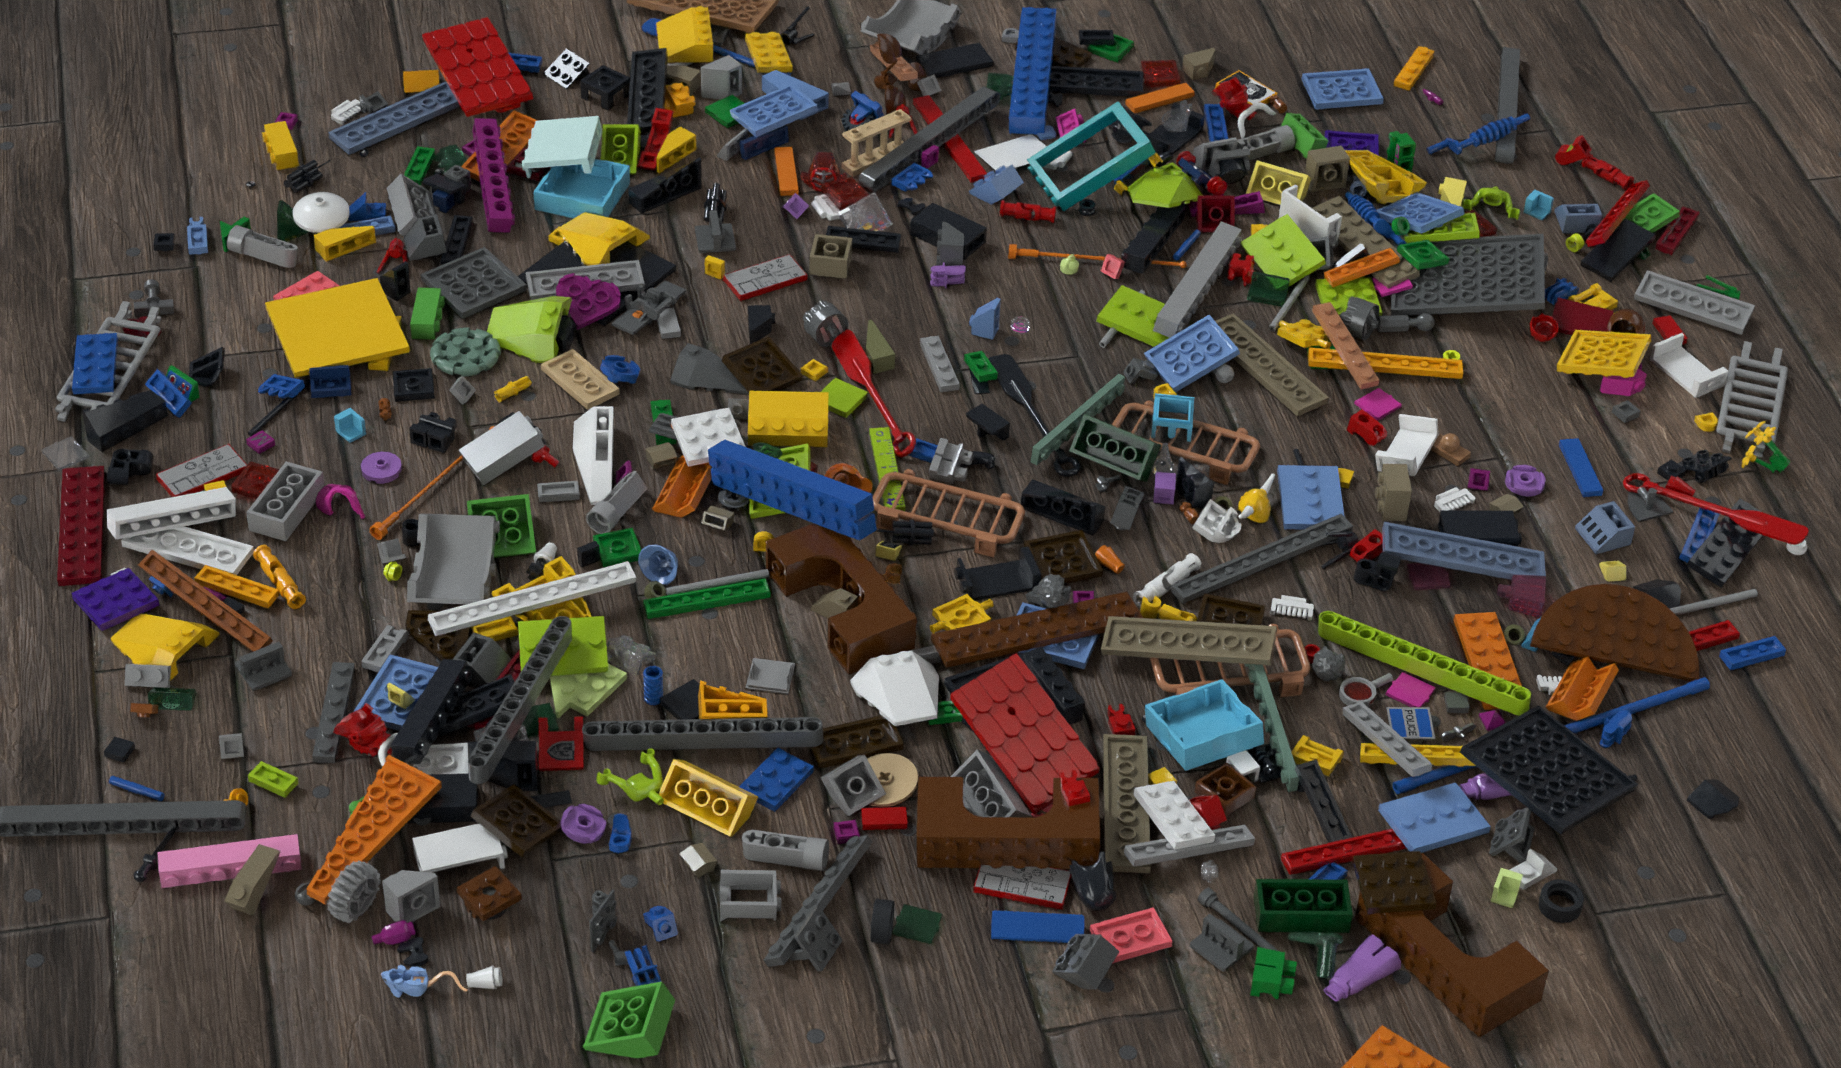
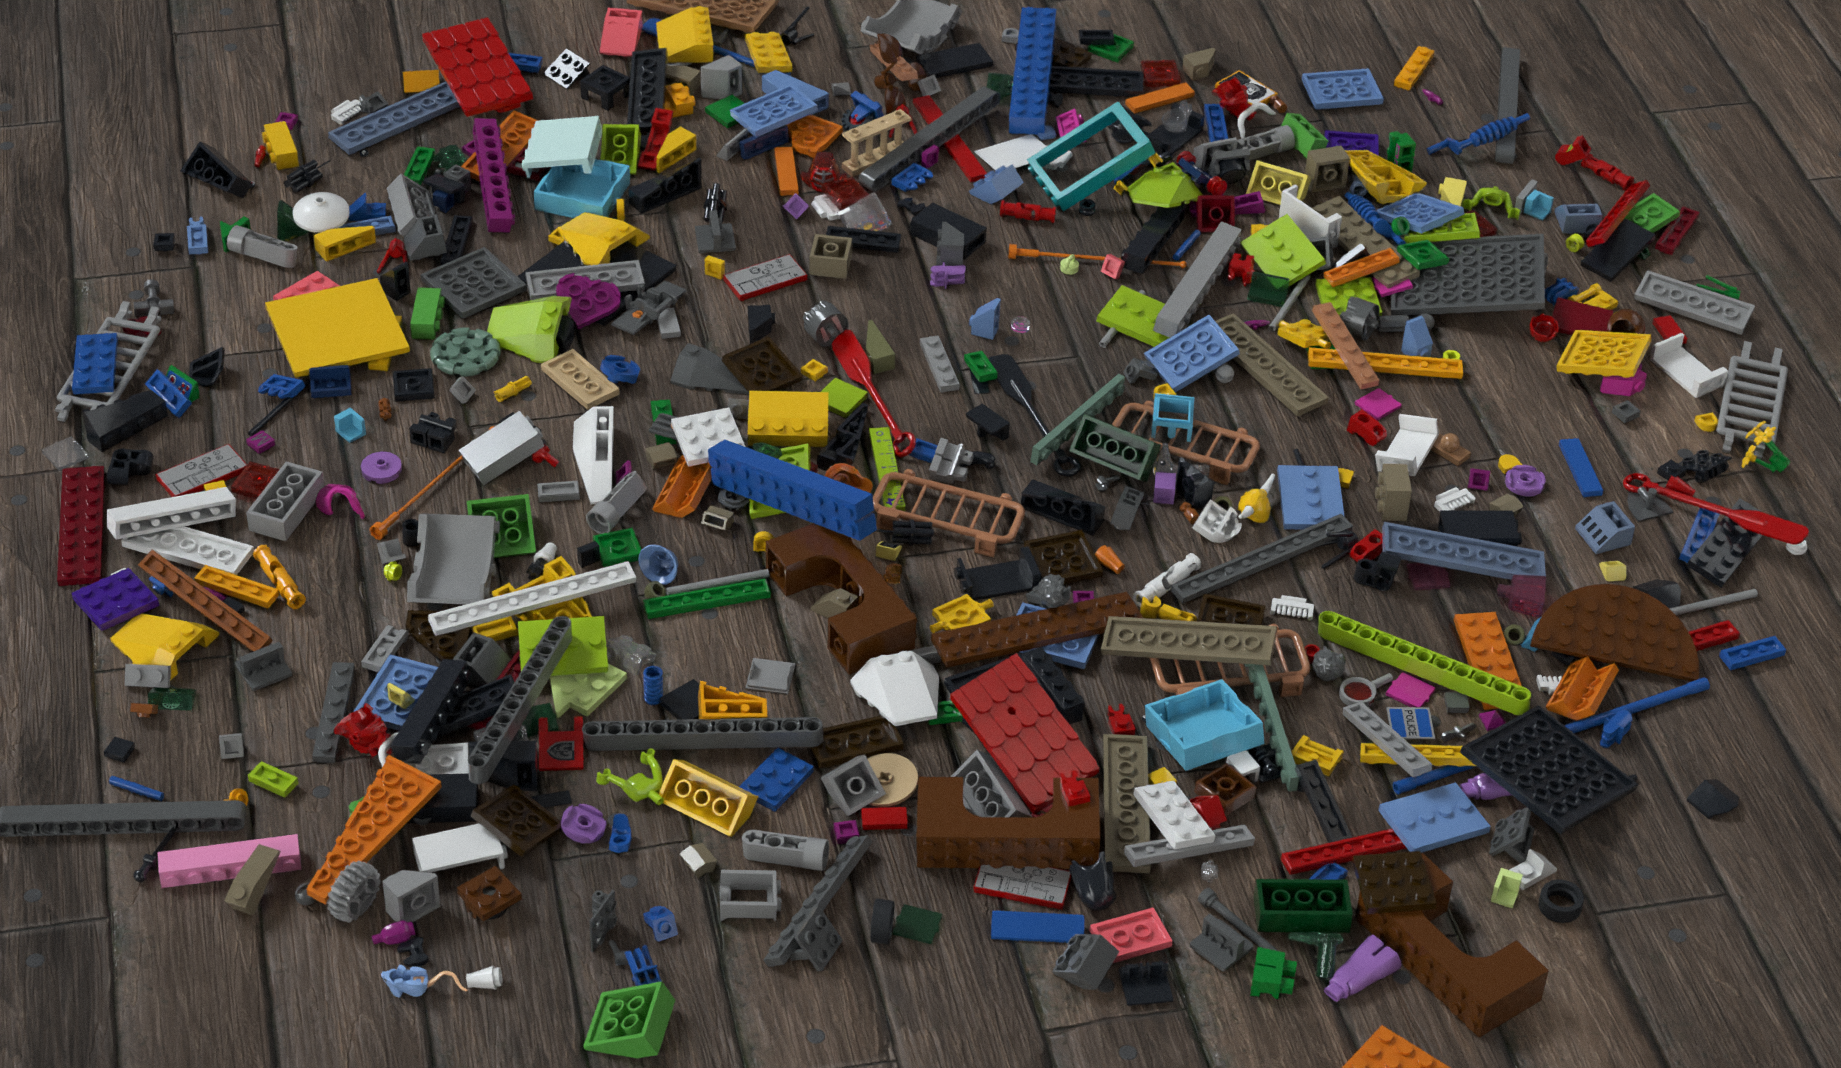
(213, 168): none -> black wedge
(260, 155): none -> red piece
(620, 209): none -> yellow tile
(621, 32): none -> coral slope
(812, 134): none -> orange plate
(845, 443): none -> black wedge
(1145, 983): none -> black hinge
(1257, 323): none -> magenta helmet
(1417, 338): none -> medium blue slope
(1507, 462): none -> yellow tile
(1521, 198): none -> light grey tile

